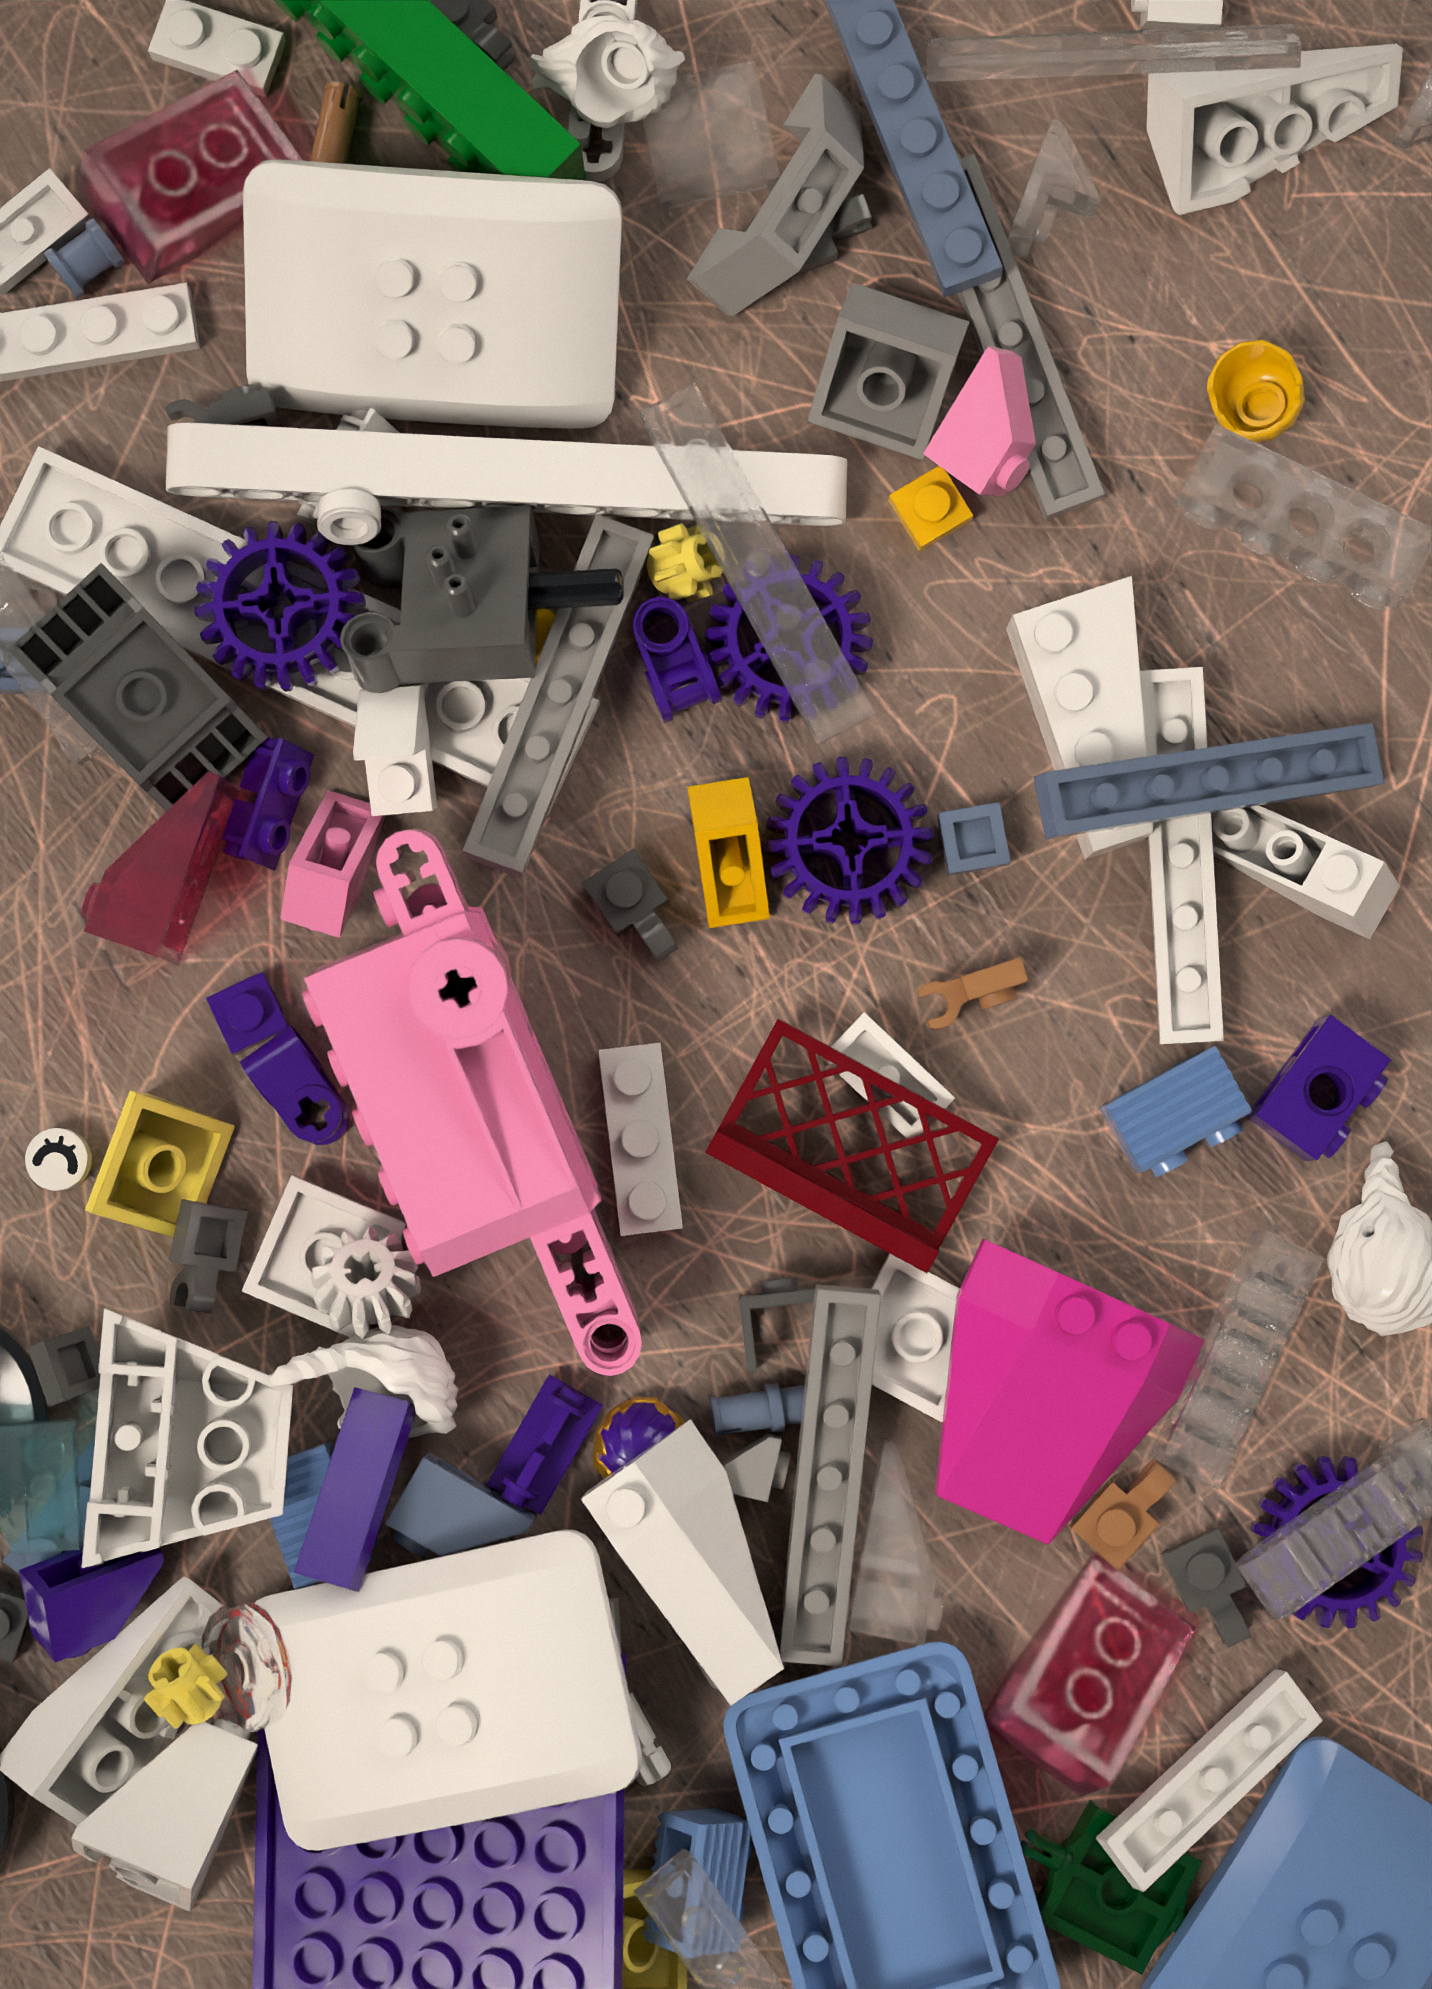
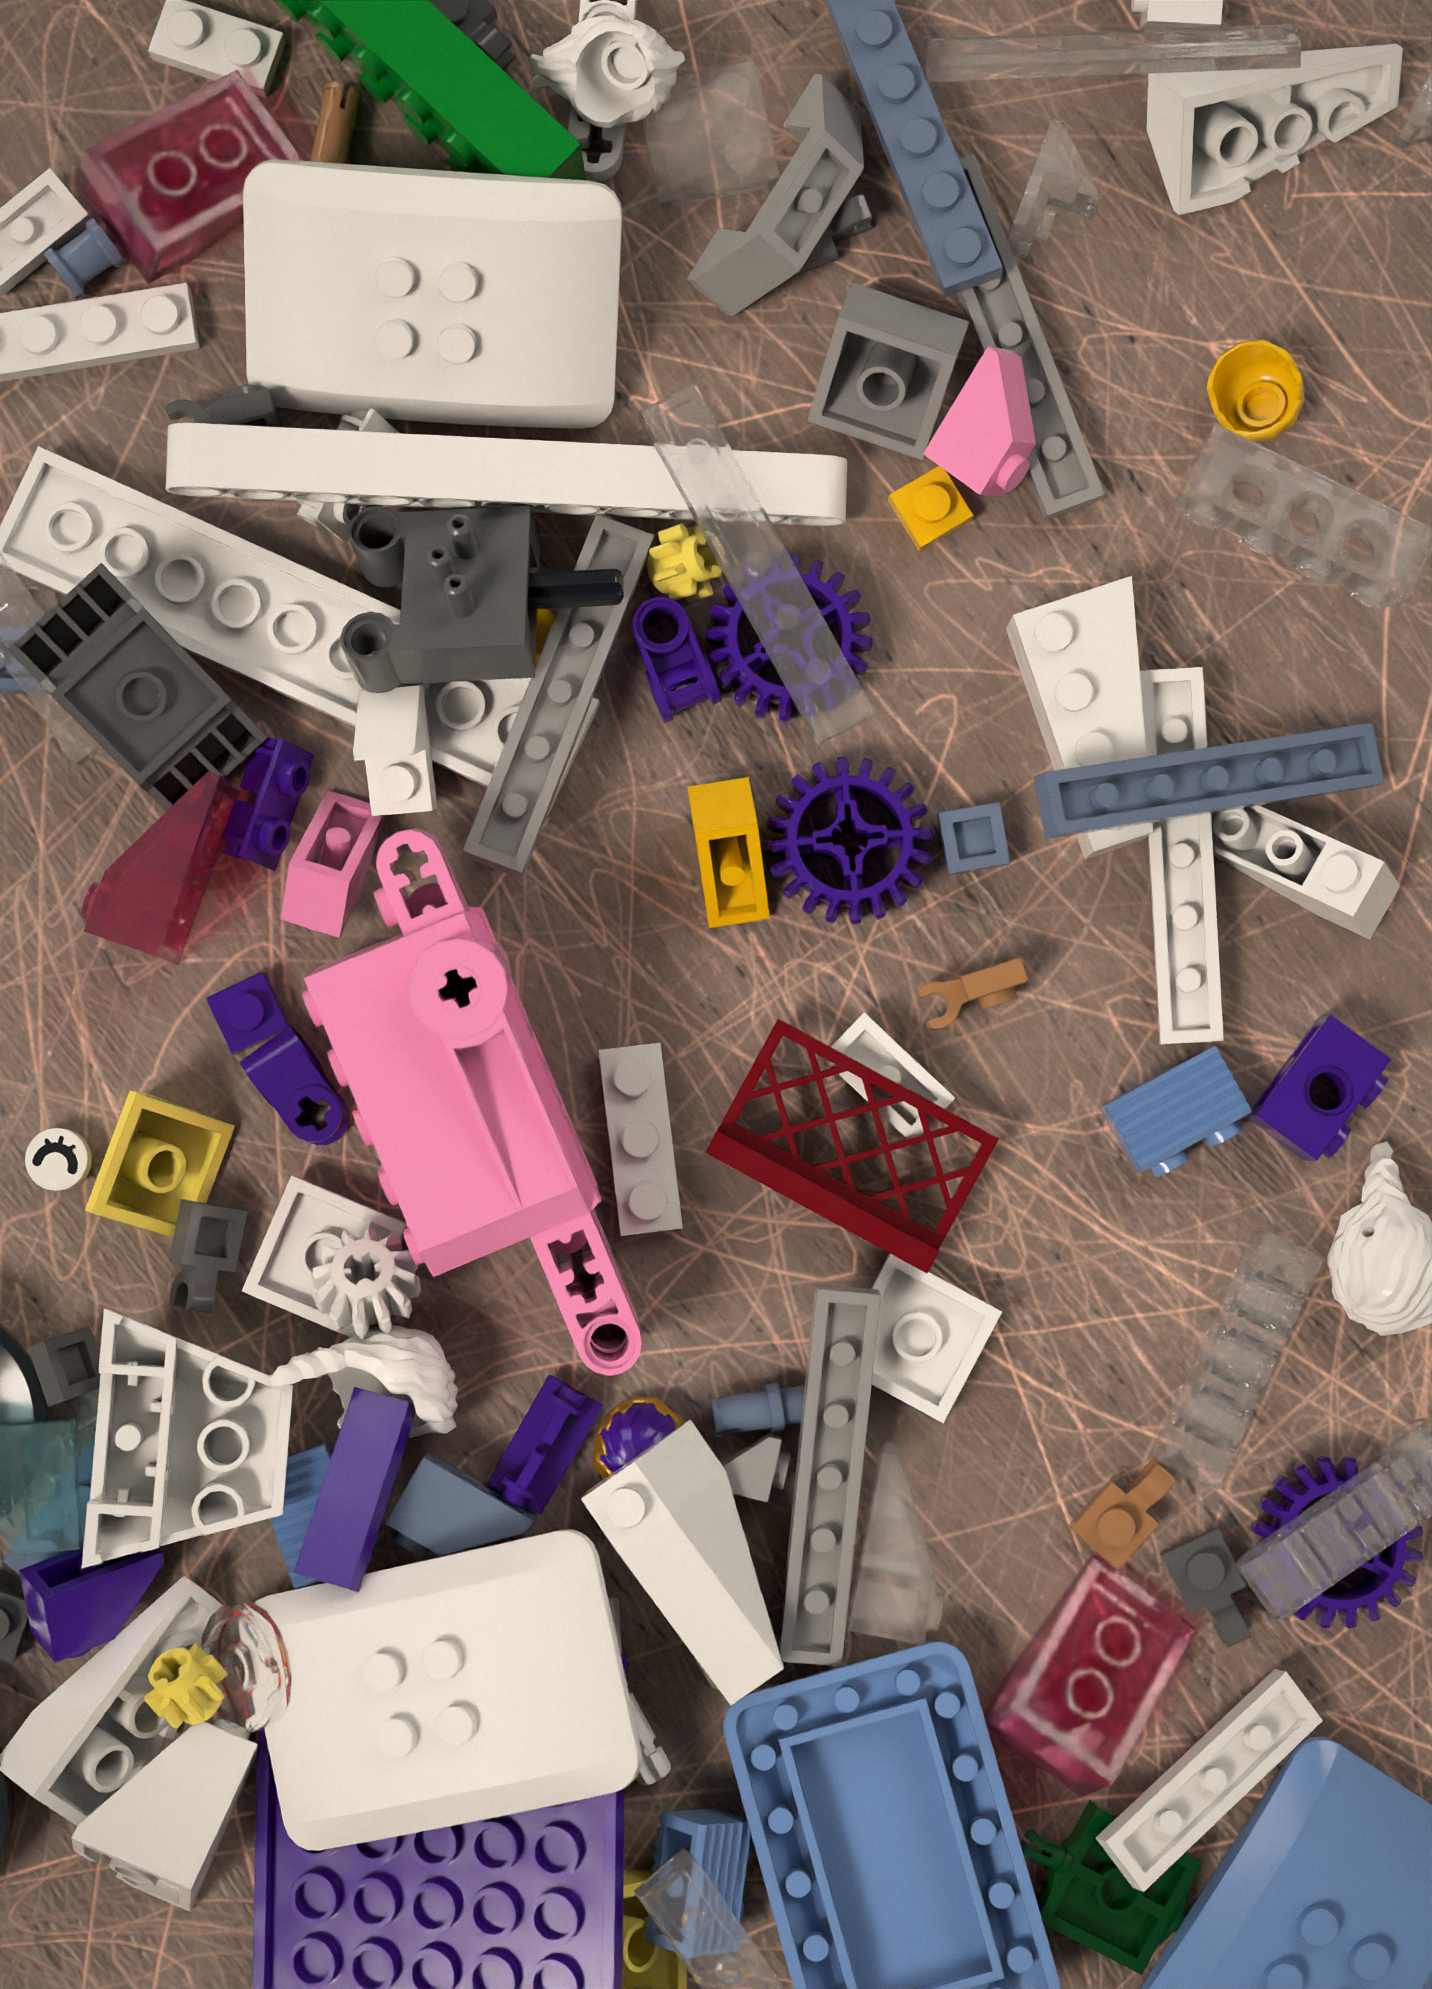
(250, 606): dark purple gear -> none
(349, 516): white tile -> none
(629, 899): dark grey plate -> none
(773, 1293): dark grey bracket -> none
(1048, 1391): dark pink wedge -> none

